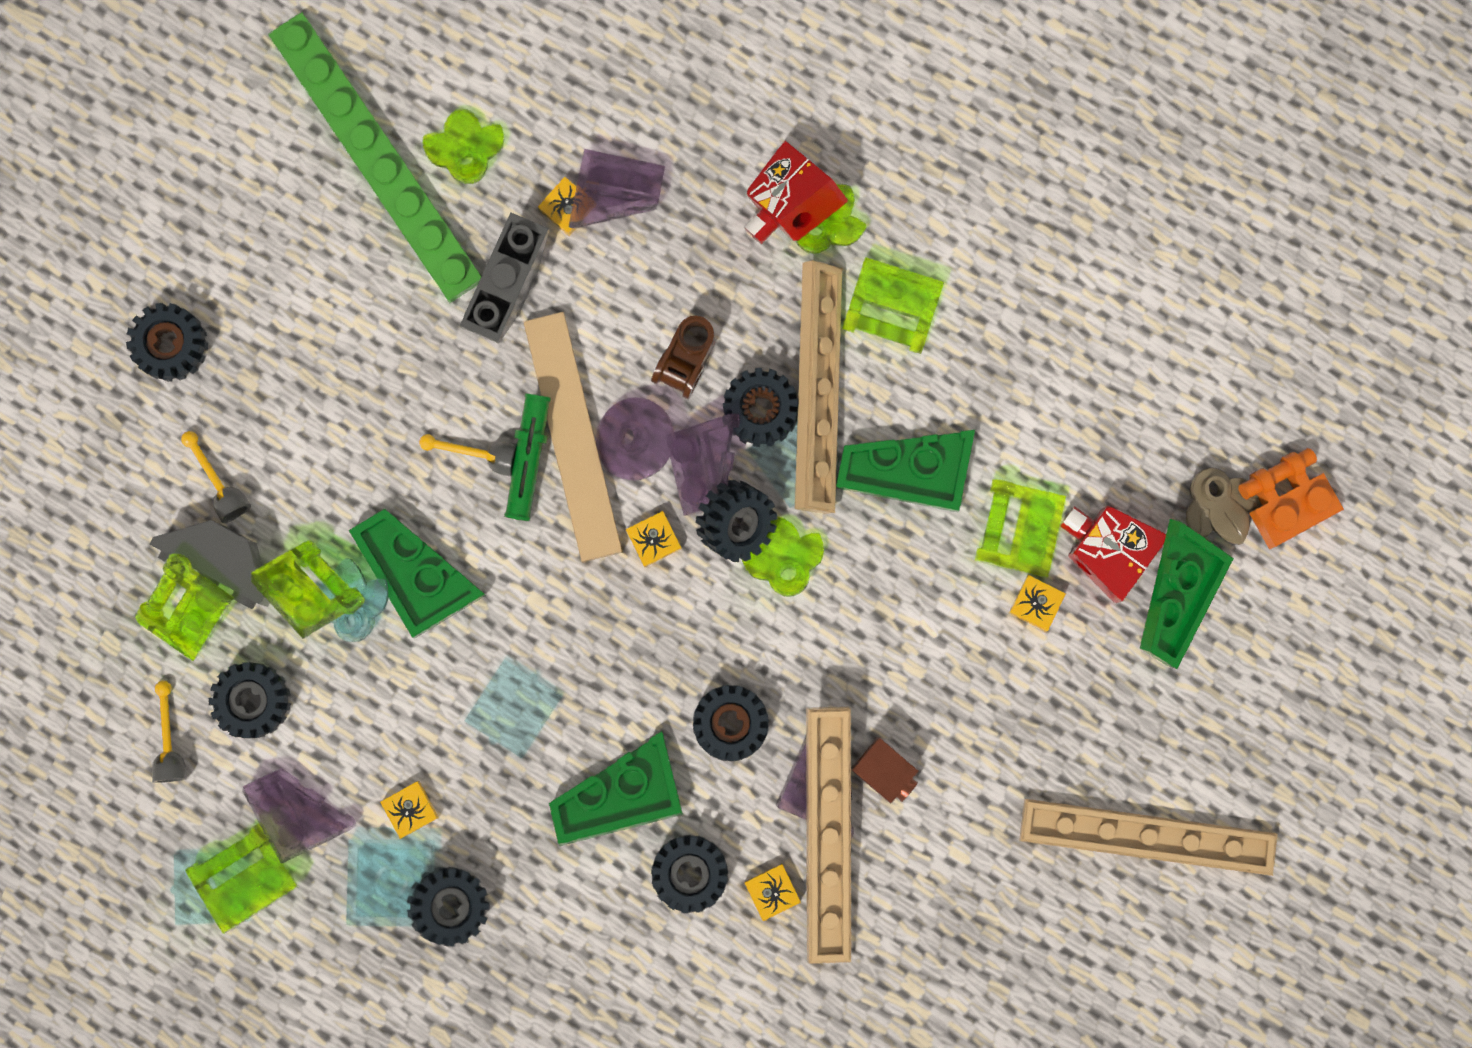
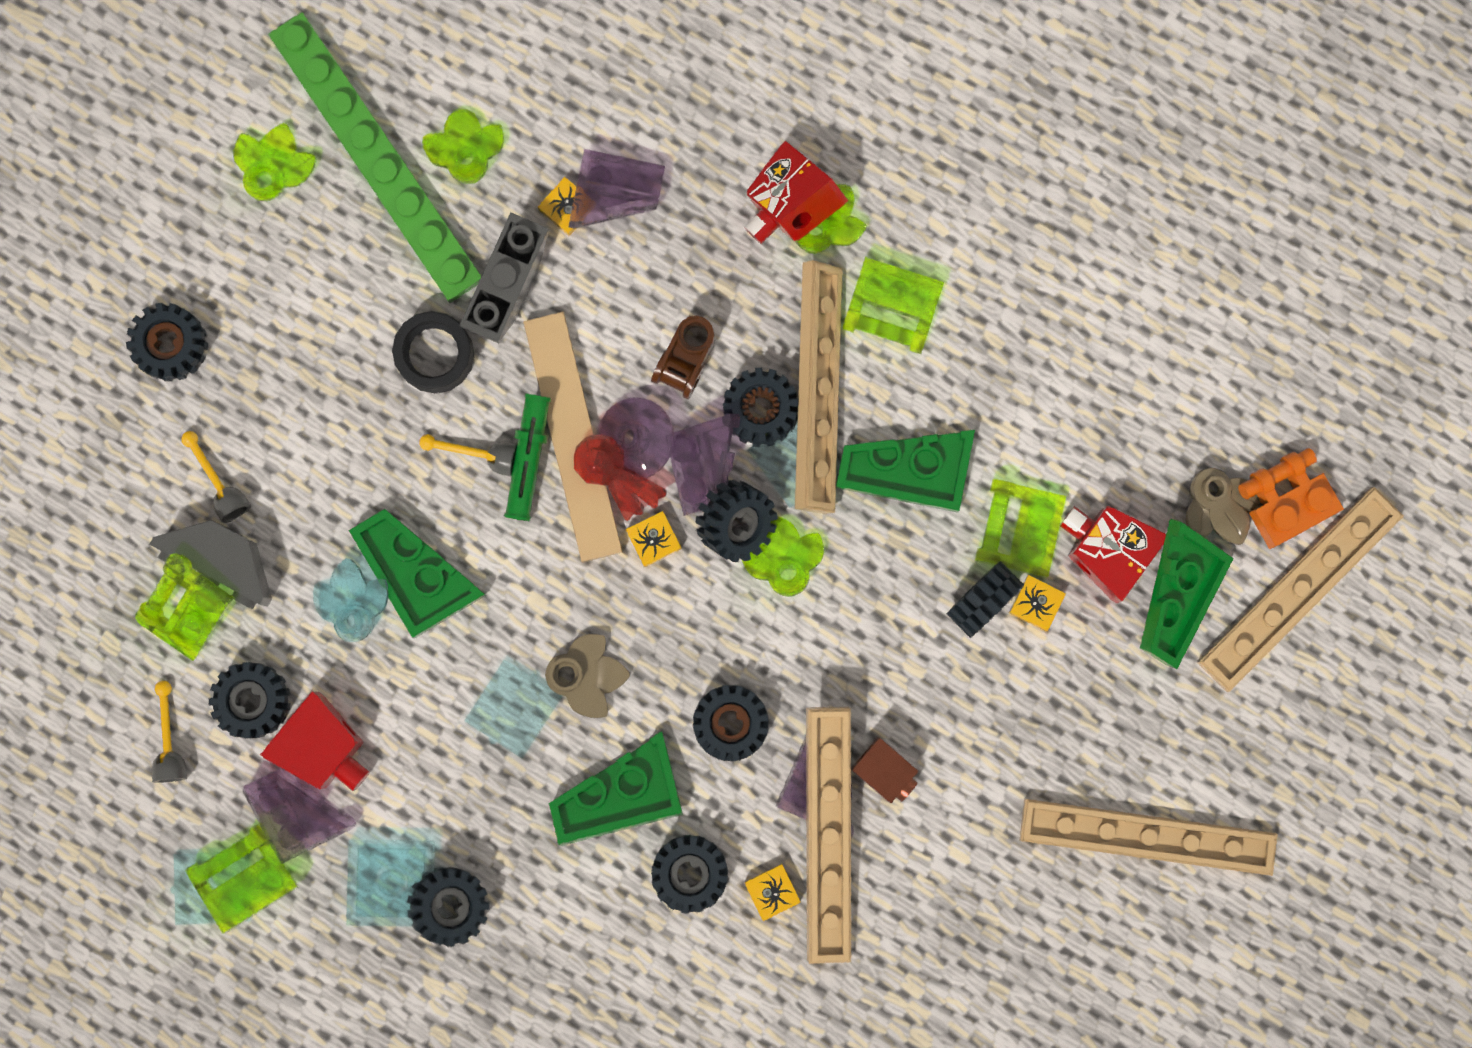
(275, 157): none -> clear neon green plate
(298, 596): clear neon green plate -> none
(318, 746): none -> red torso
(407, 334): none -> black tyre
(409, 809): yellow tile -> none
(593, 676): none -> dark tan plate
(601, 462): none -> clear red piece
(985, 599): none -> black bush
(1300, 589): none -> tan tile

